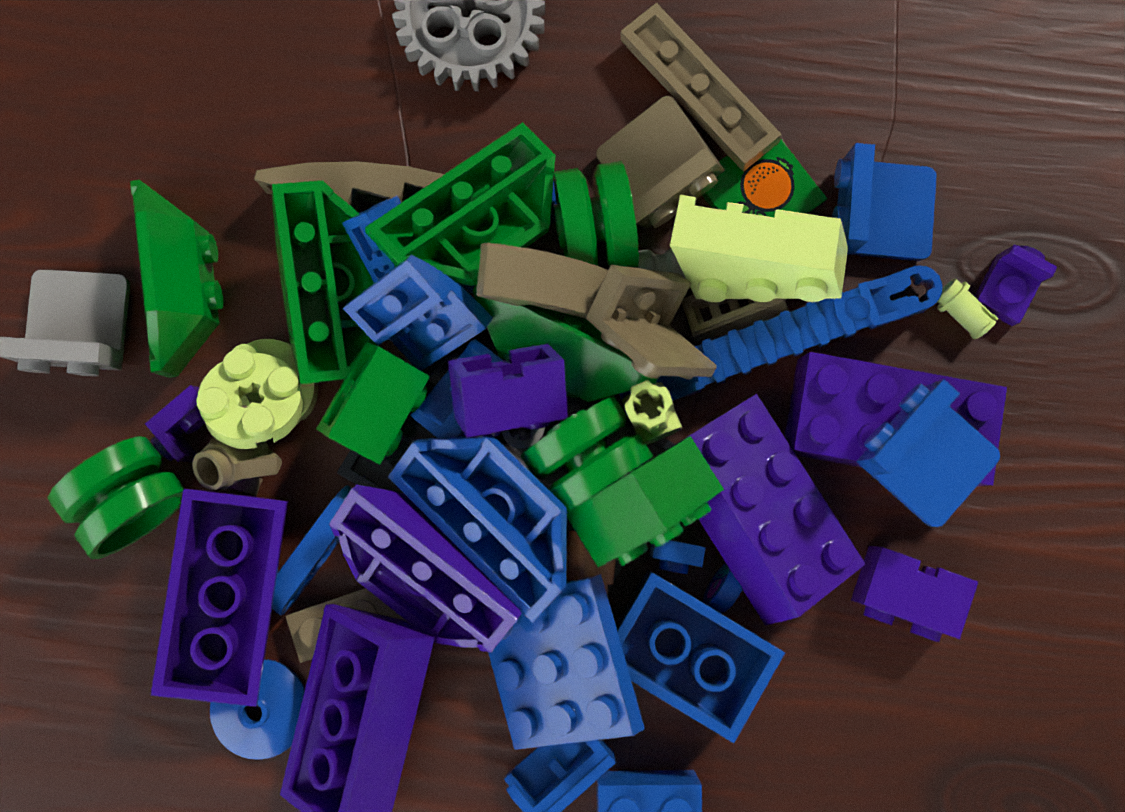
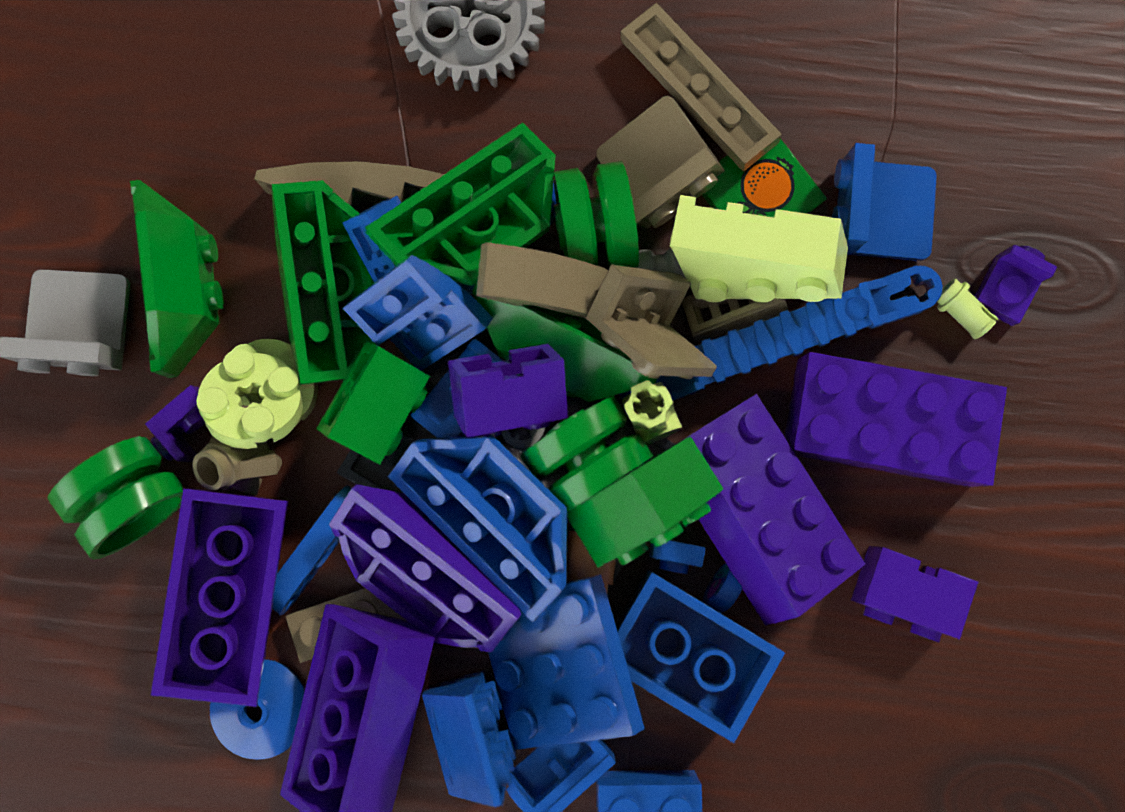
(468, 738): none -> blue slope
(929, 454): blue bracket -> none

